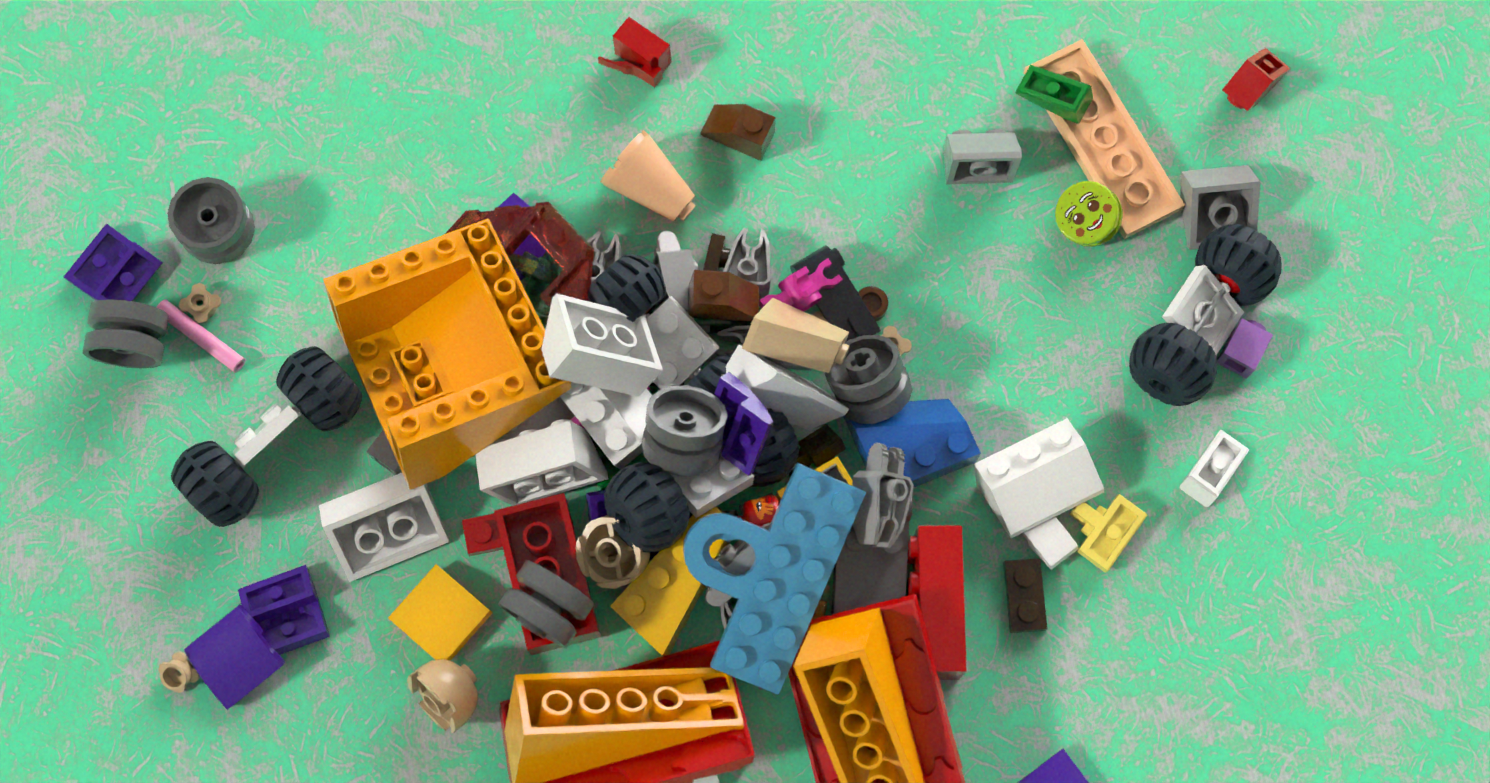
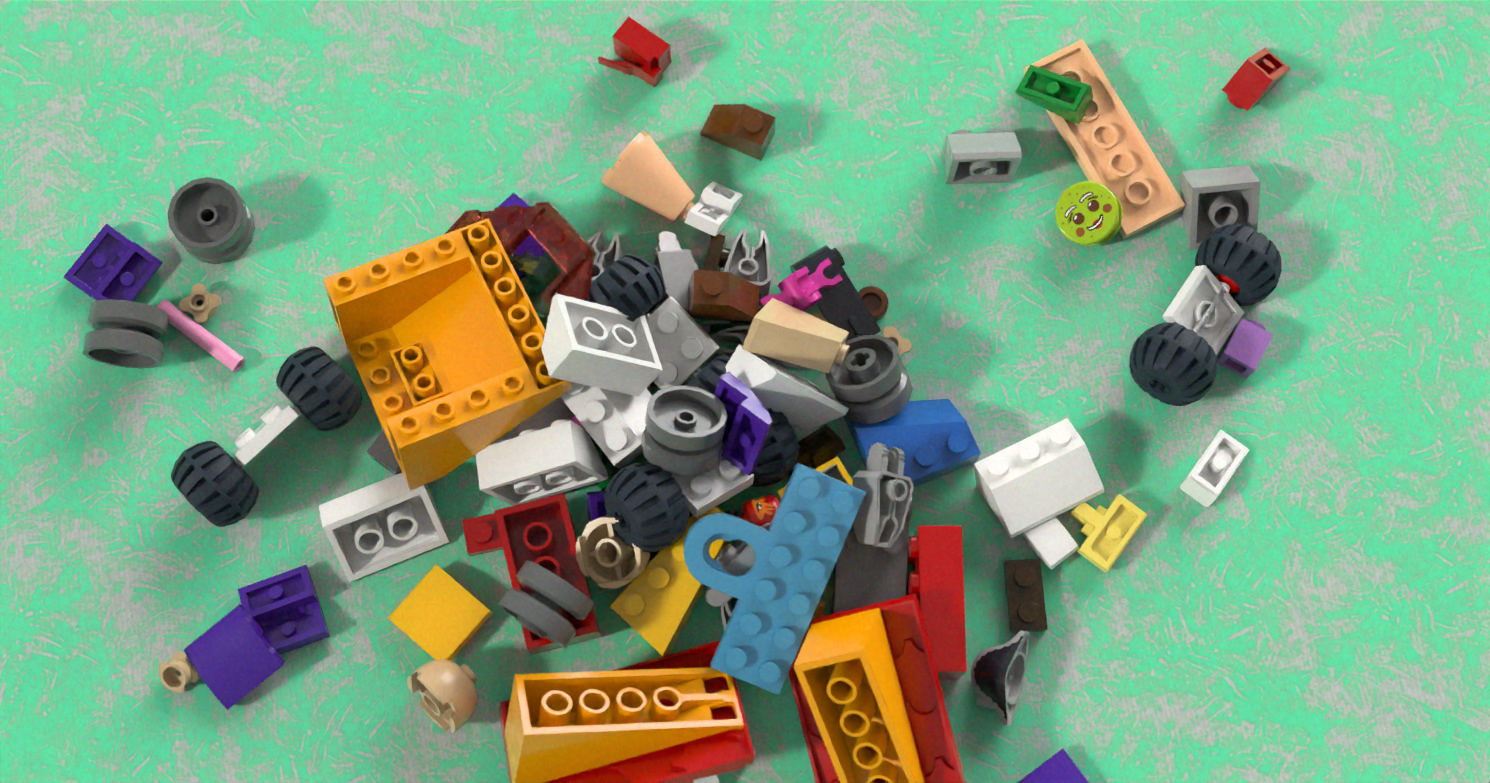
(713, 209): none -> white slope
(1000, 675): none -> hat

